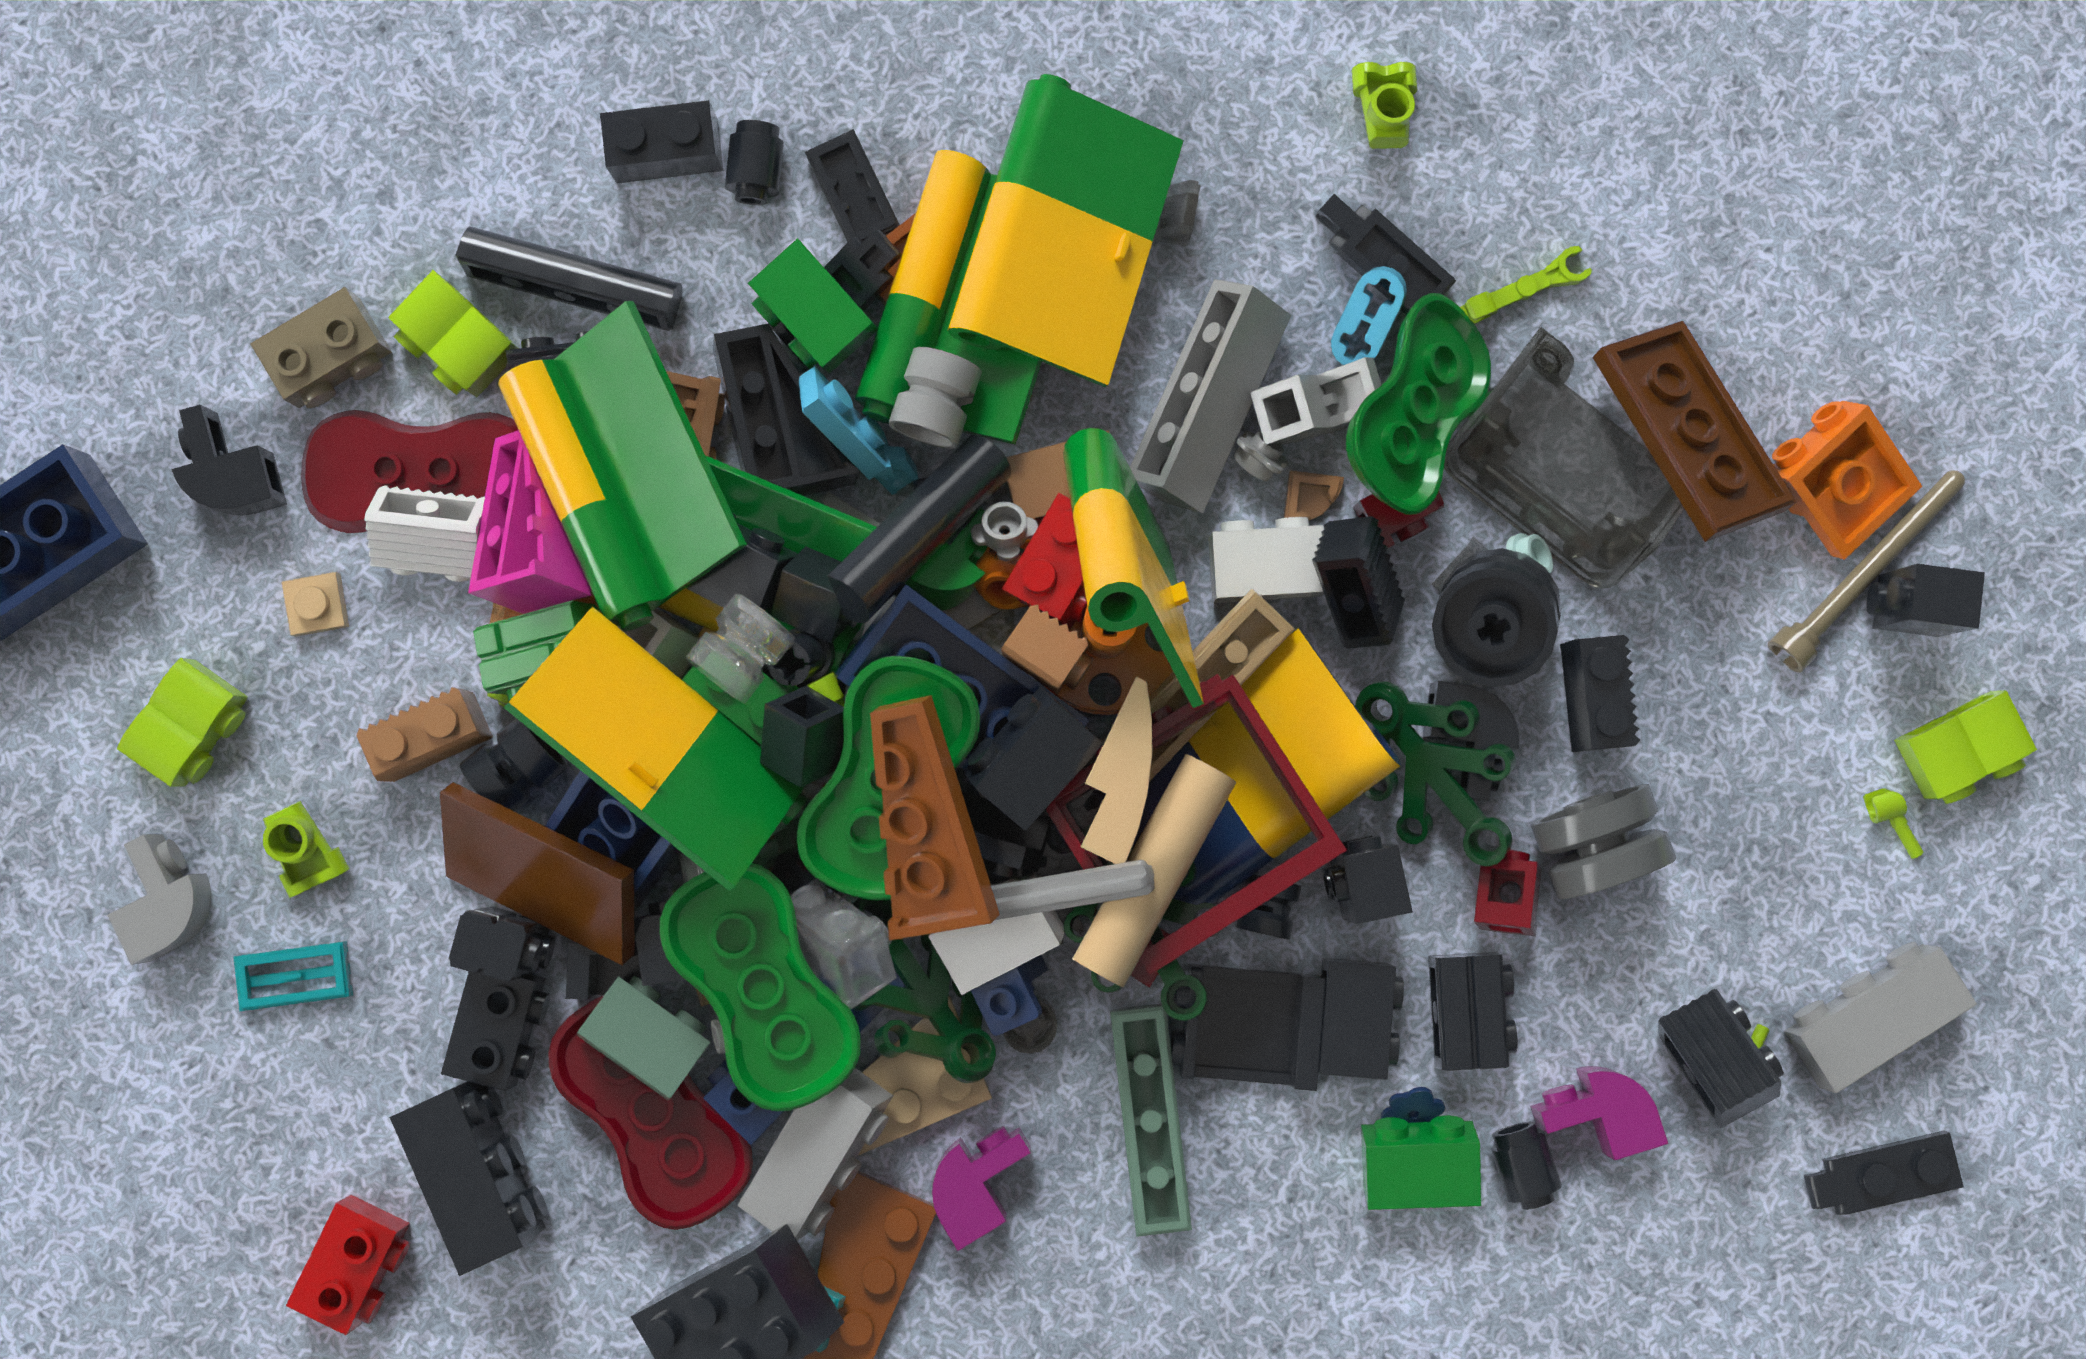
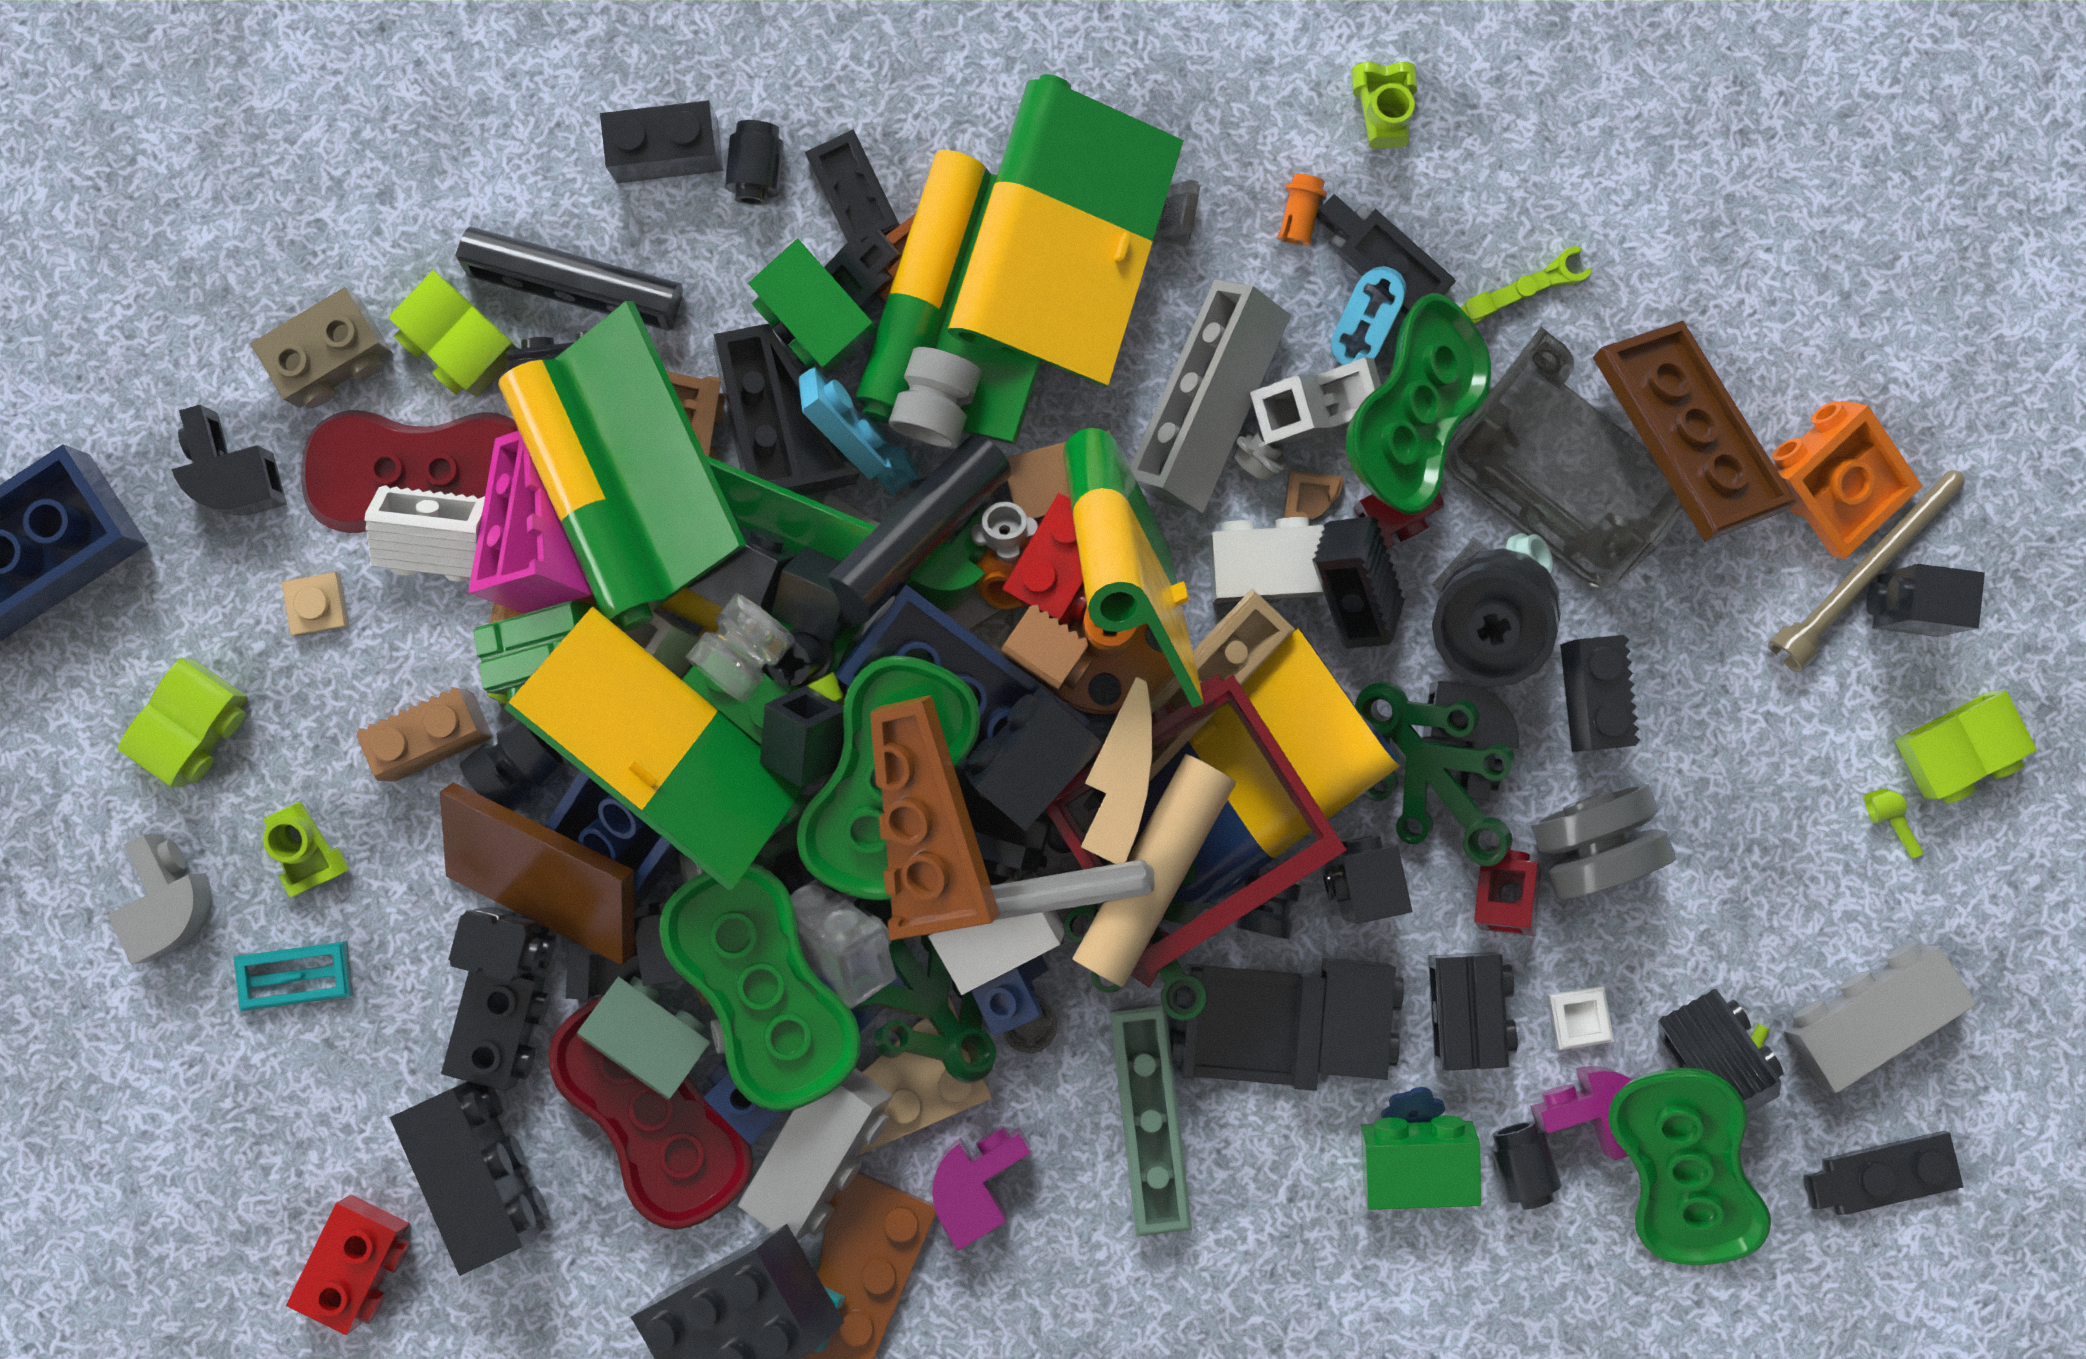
(1301, 208): none -> orange pin
(1580, 1018): none -> white tile
(1686, 1146): none -> green plate

